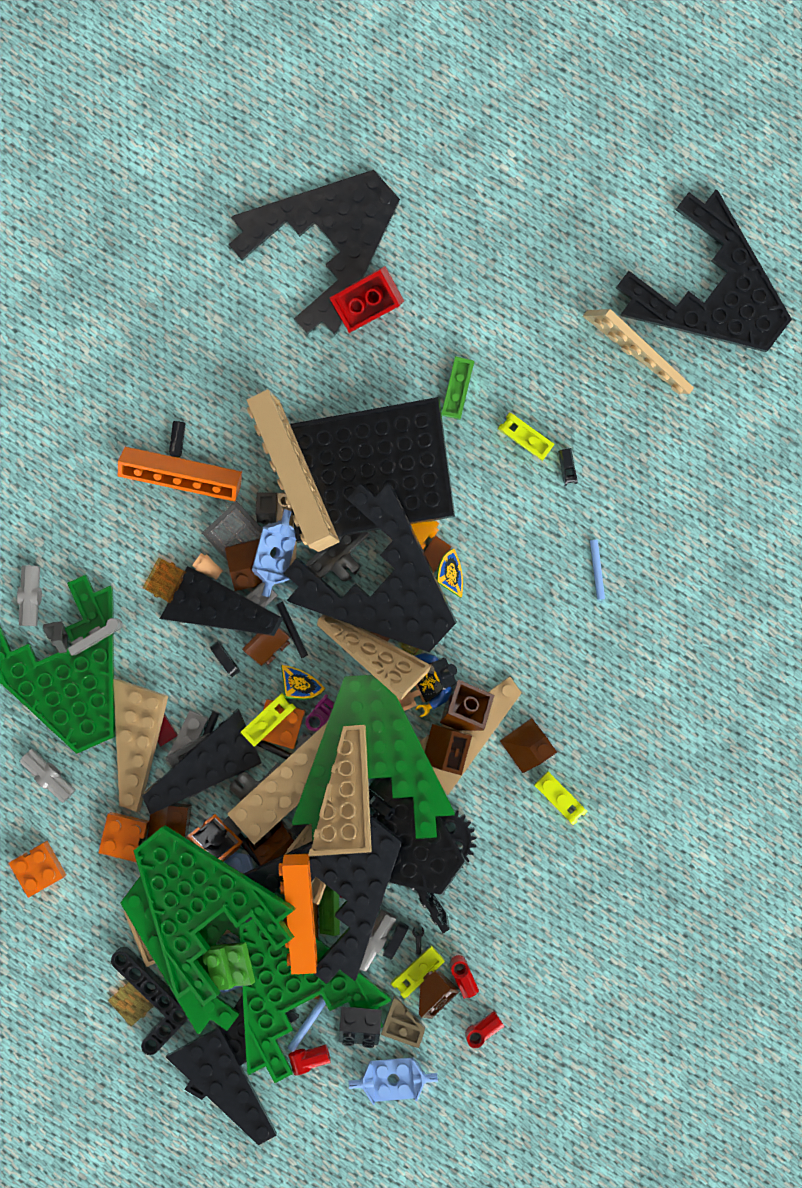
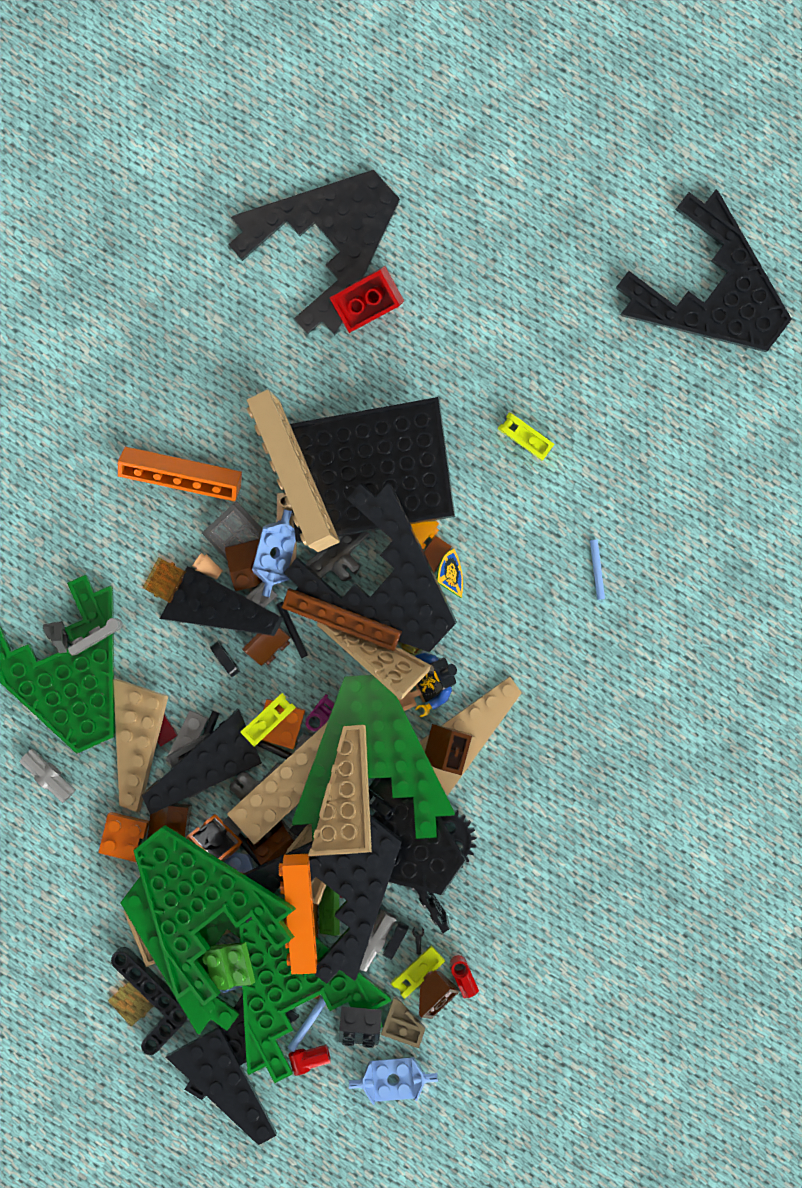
(29, 595): light grey piece -> none
(37, 869): orange piece -> none
(177, 438): black bar -> none
(266, 507): dark grey bracket -> none
(299, 684): shield -> none
(341, 619): none -> dark orange tile
(457, 388): bright green plate -> none
(467, 708): reddish brown slope -> none
(486, 1028): red piece -> none
(528, 746): reddish brown slope -> none
(560, 797): neon yellow plate -> none
(567, 463): black bar -> none
(634, 345): tan wing -> none

